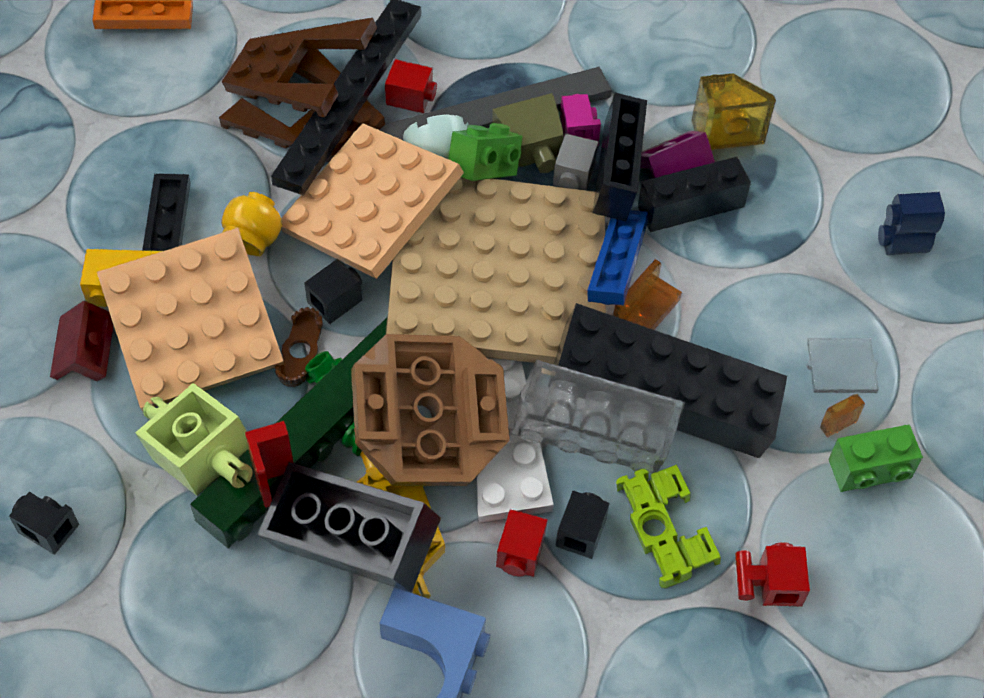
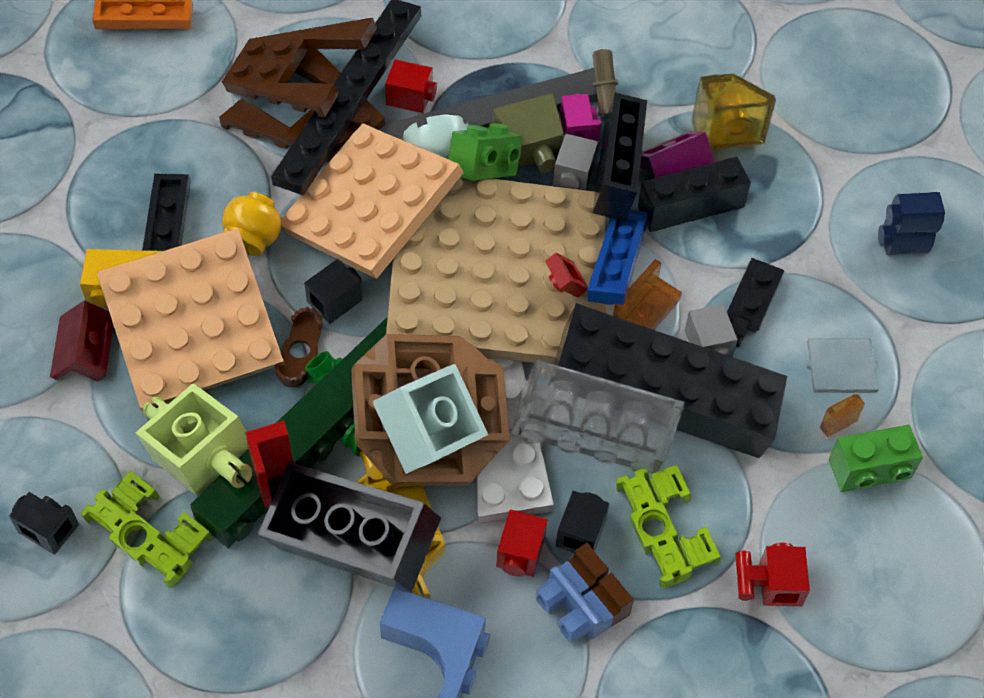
(160, 552): none -> lime piece
(430, 418): none -> light aqua brick
(565, 275): none -> red plate
(588, 593): none -> medium blue hips
(604, 79): none -> dark tan axle
(711, 329): none -> light grey brick
(753, 297): none -> black hinge

